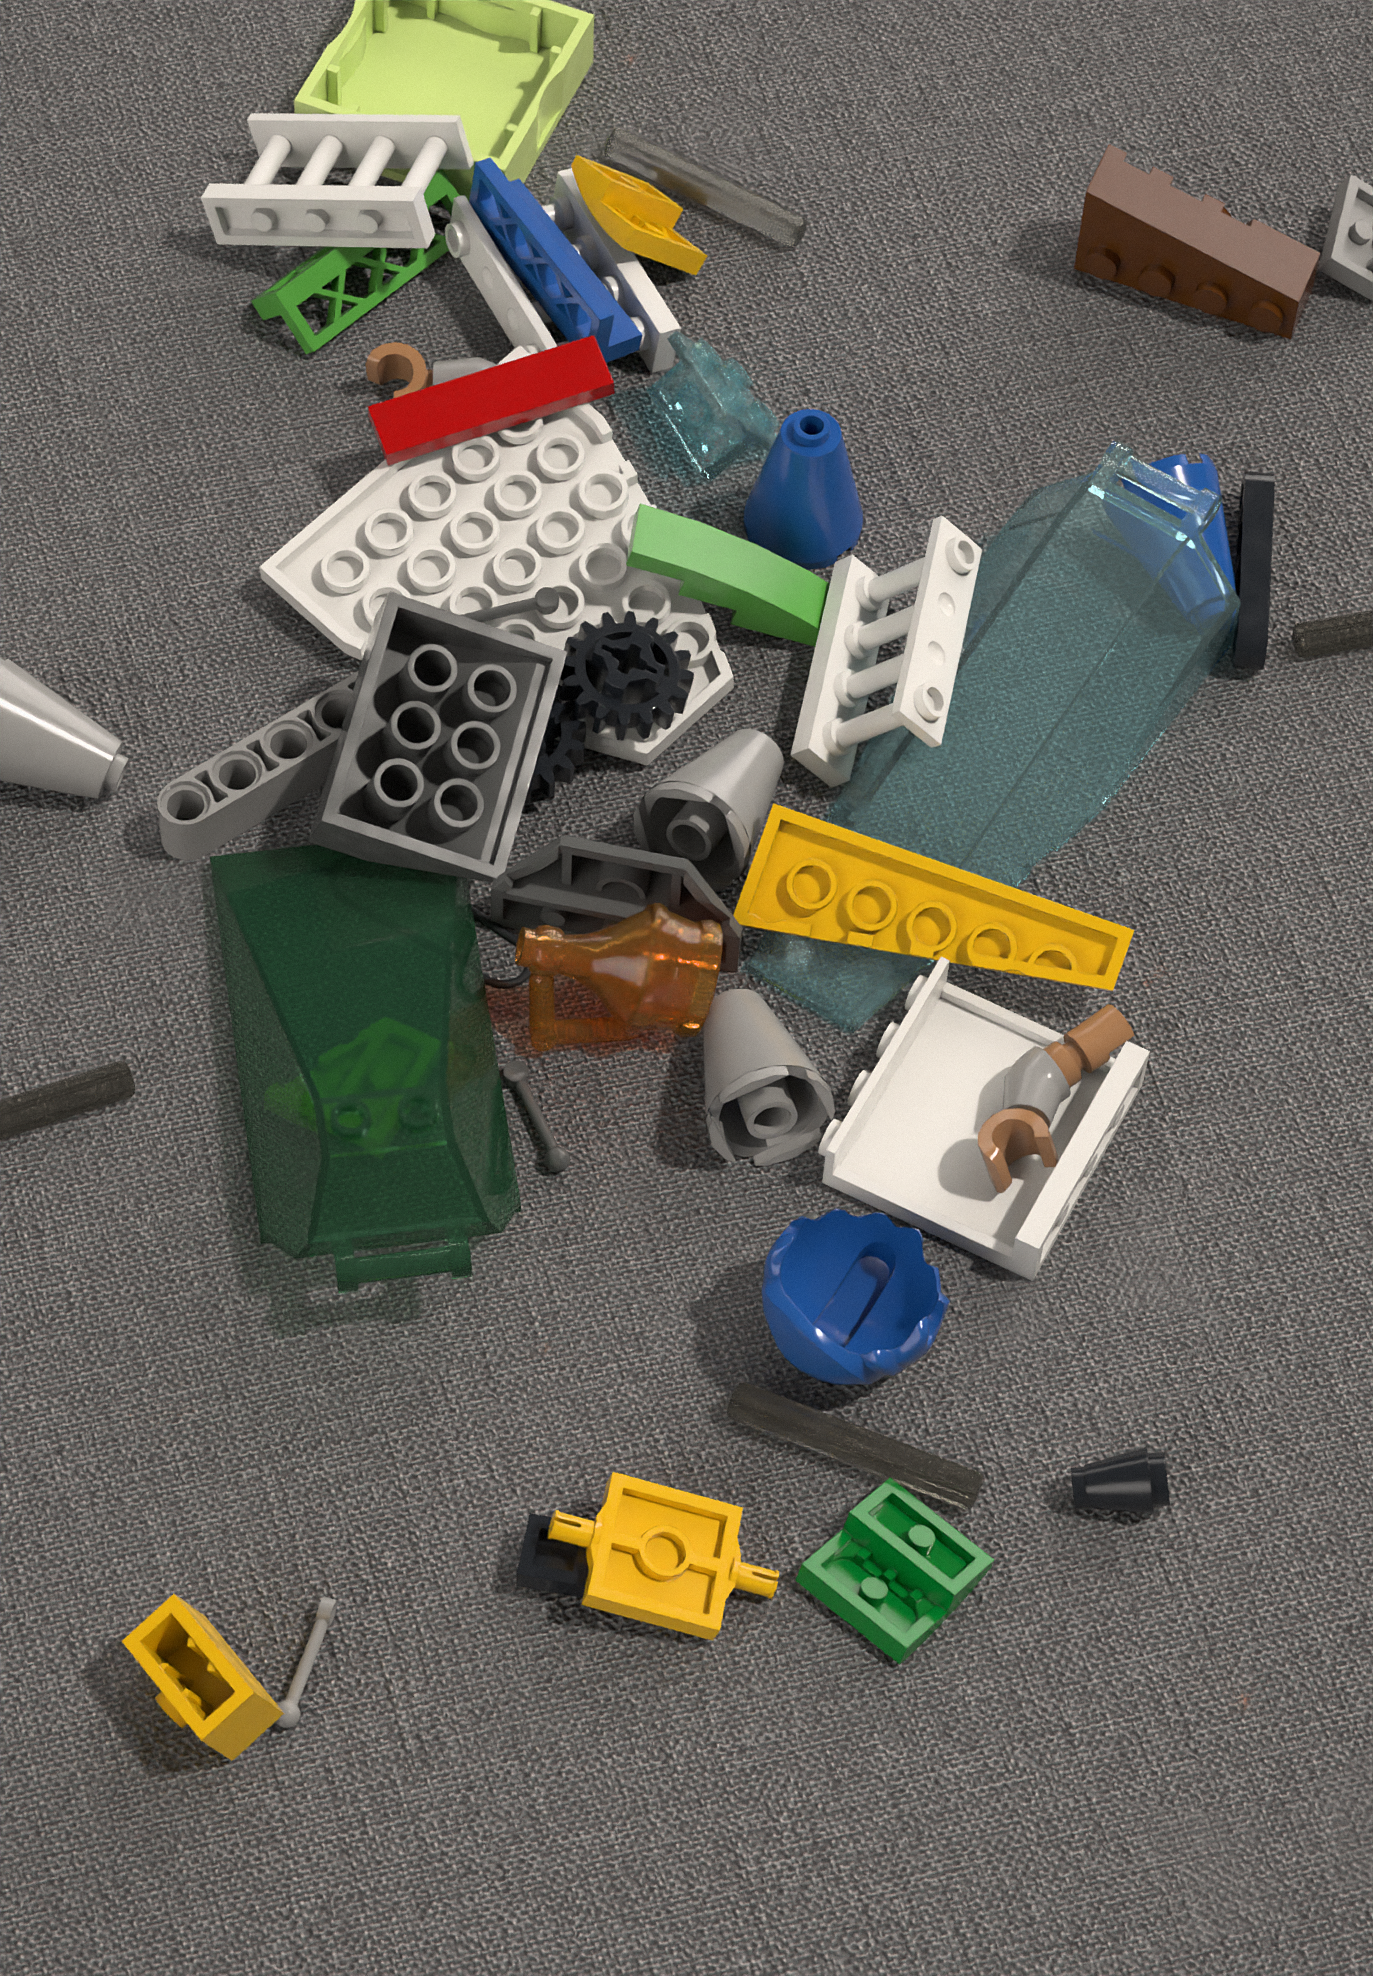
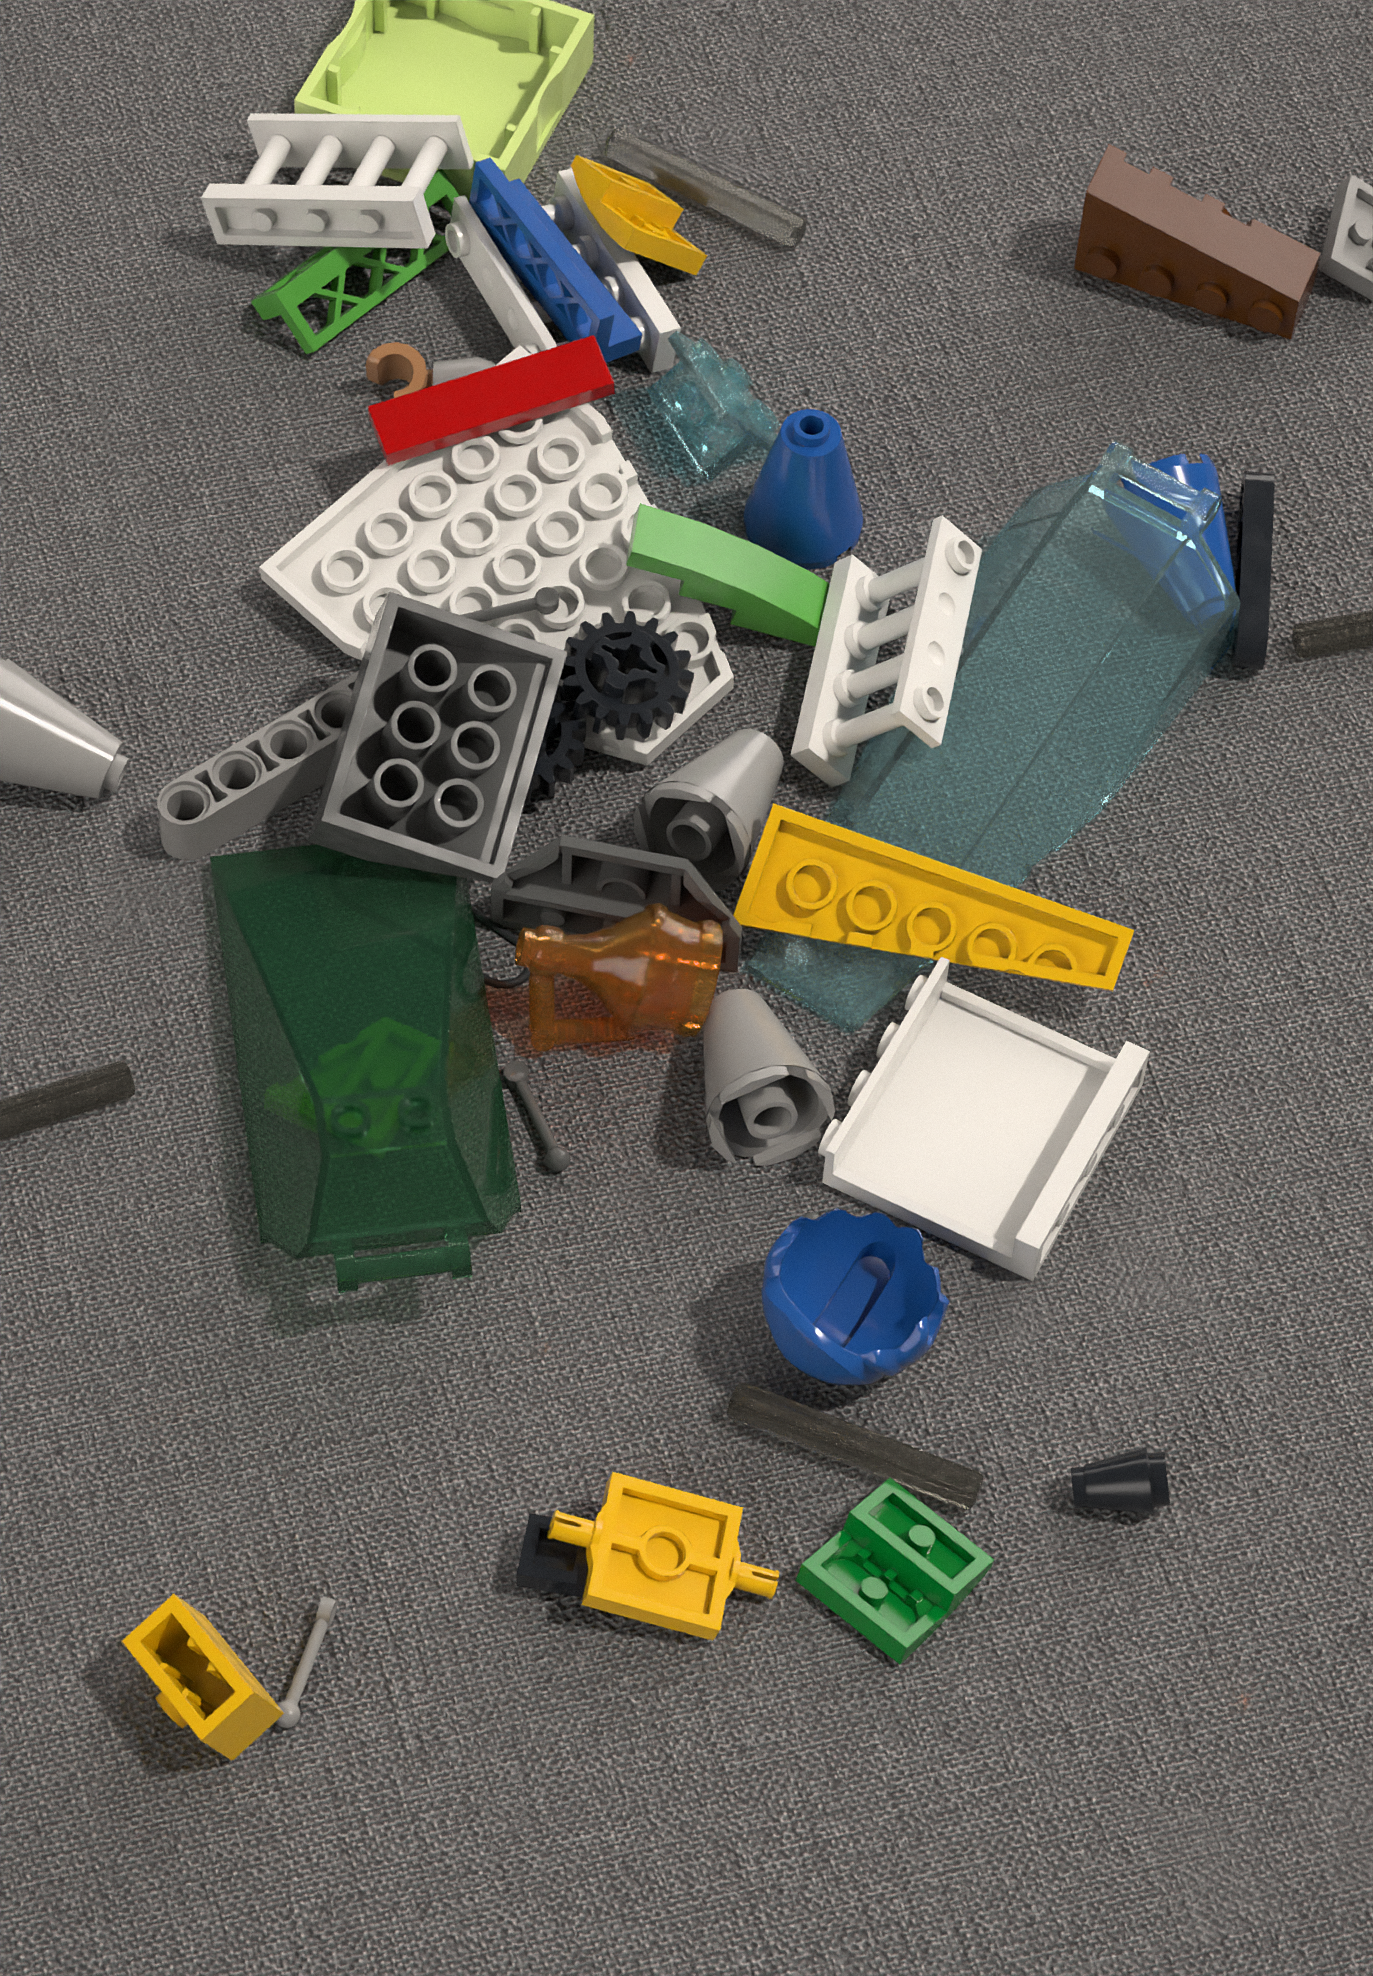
(1038, 1086): medium nougat piece -> none

